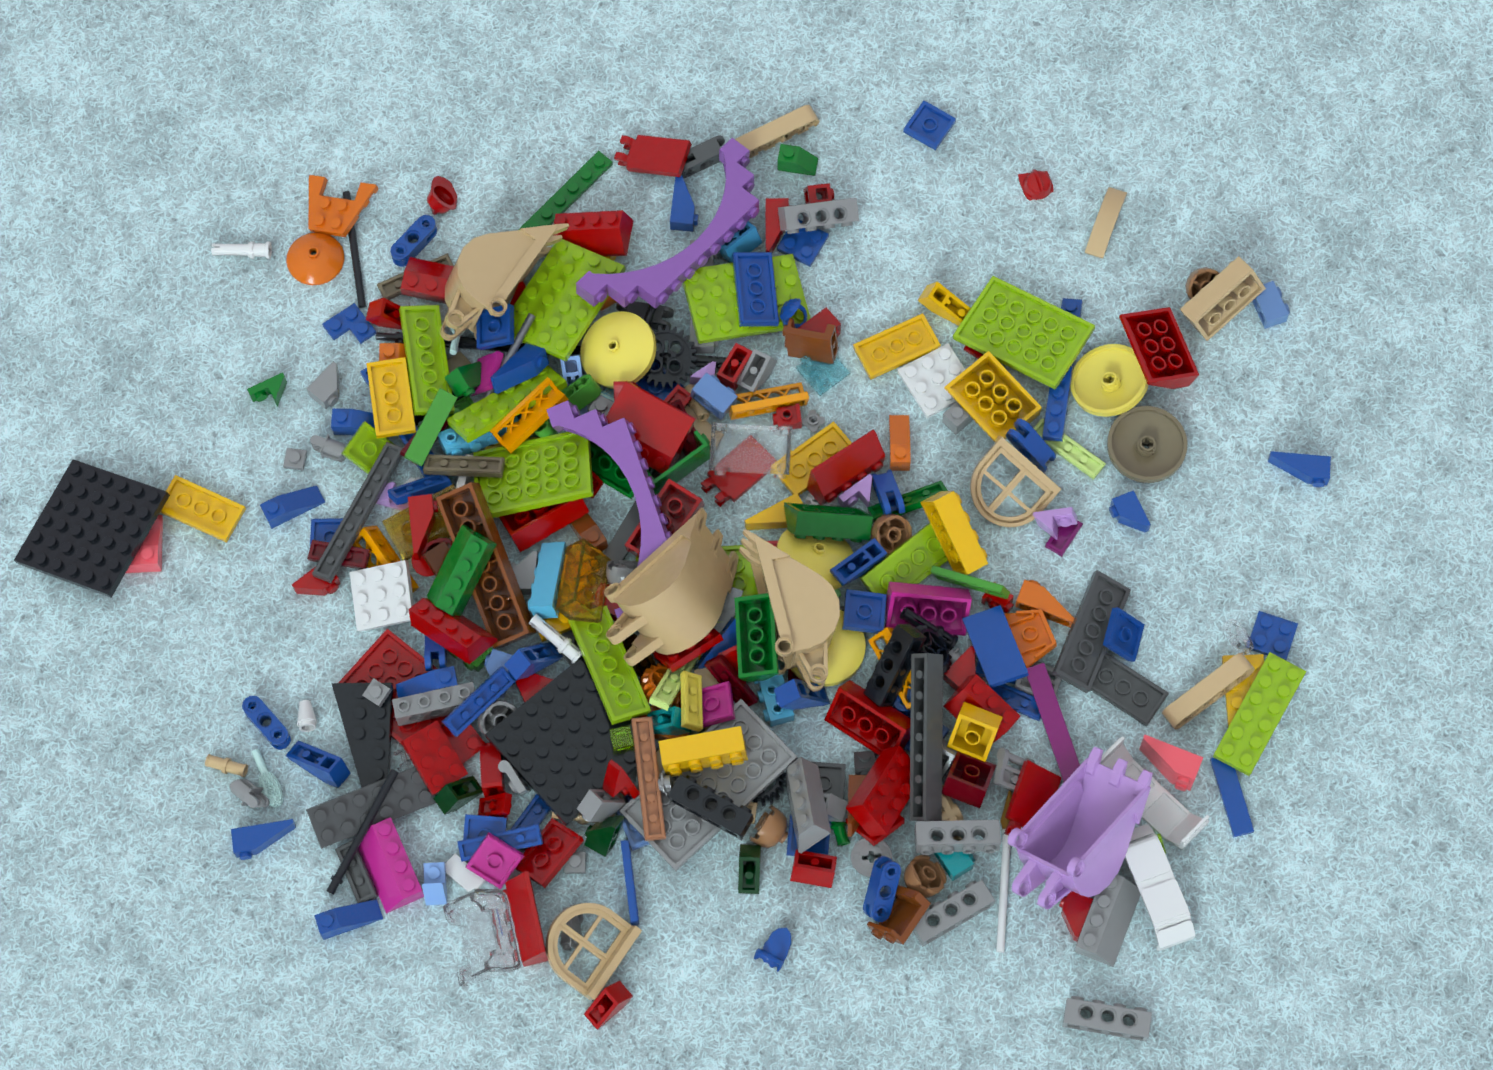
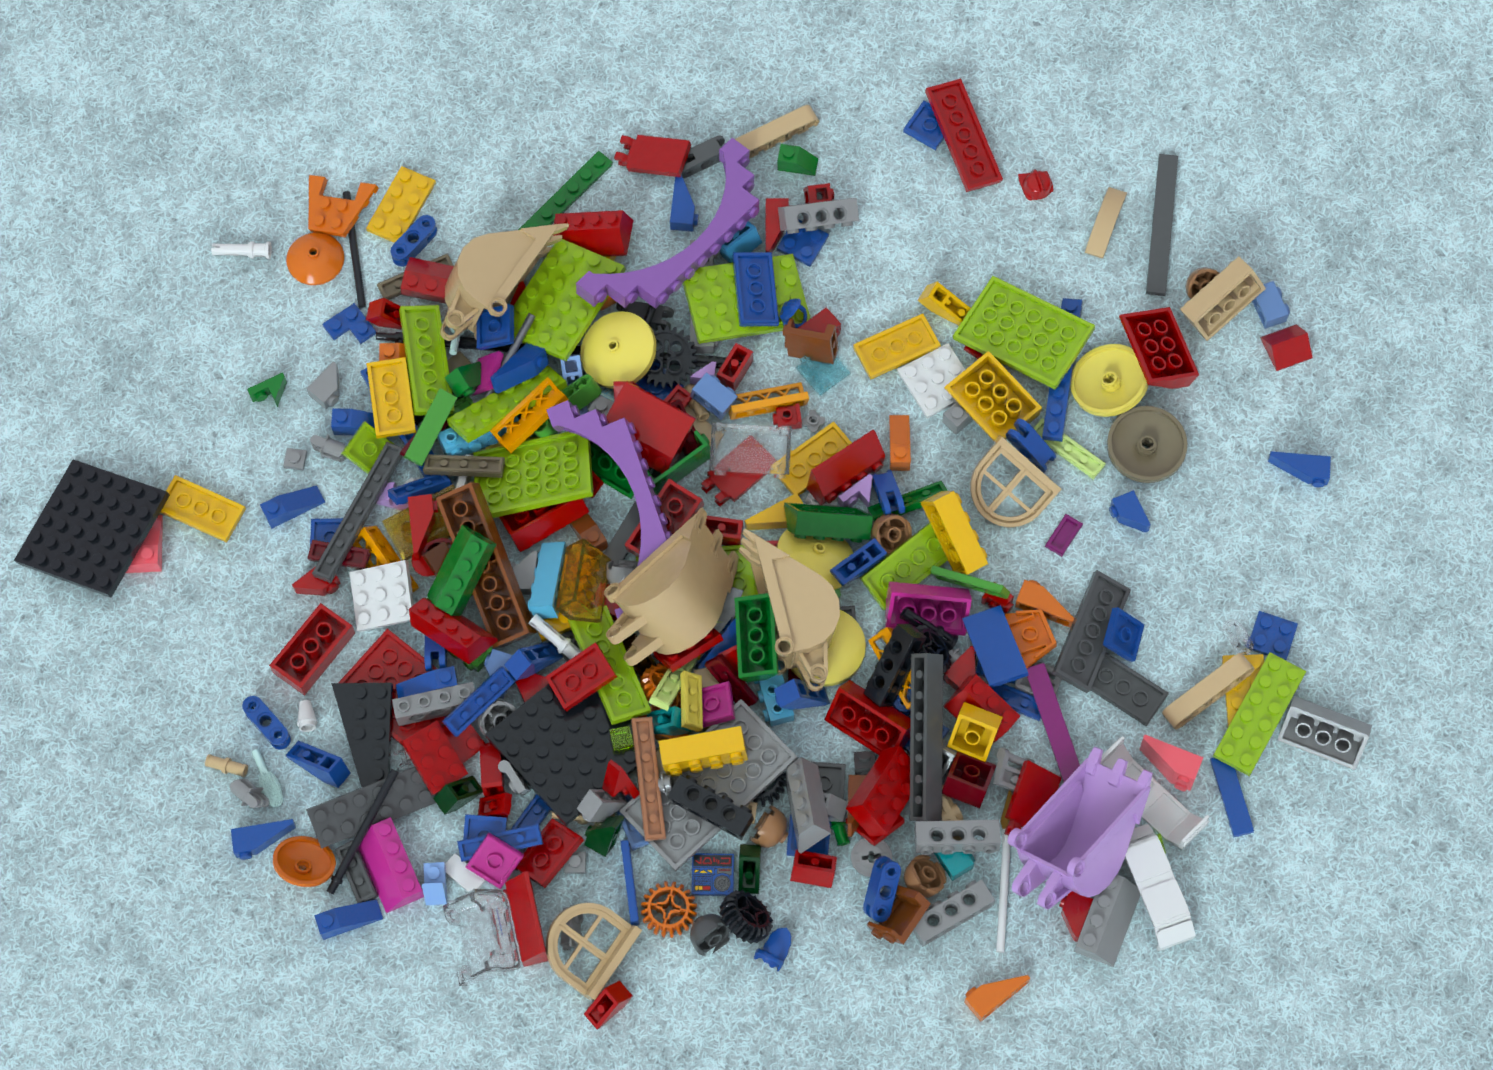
(303, 862): none -> orange dish
(312, 649): none -> red brick
(377, 692): light grey plate -> none
(400, 204): none -> yellow plate
(441, 196): red piece -> none
(581, 676): none -> red plate
(661, 906): none -> orange gear
(709, 932): none -> dark grey cylinder
(712, 874): none -> tile
(730, 528): none -> red brick
(746, 916): none -> black gear
(756, 370): light grey slope -> none
(864, 611): blue plate -> none
(963, 135): none -> red plate
(992, 995): none -> orange slope
(1052, 519): lavender slope -> none
(1139, 1015): light grey brick -> none
(1162, 225): none -> dark grey tile
(1287, 347): none -> red slope
(1324, 732): none -> light grey slope

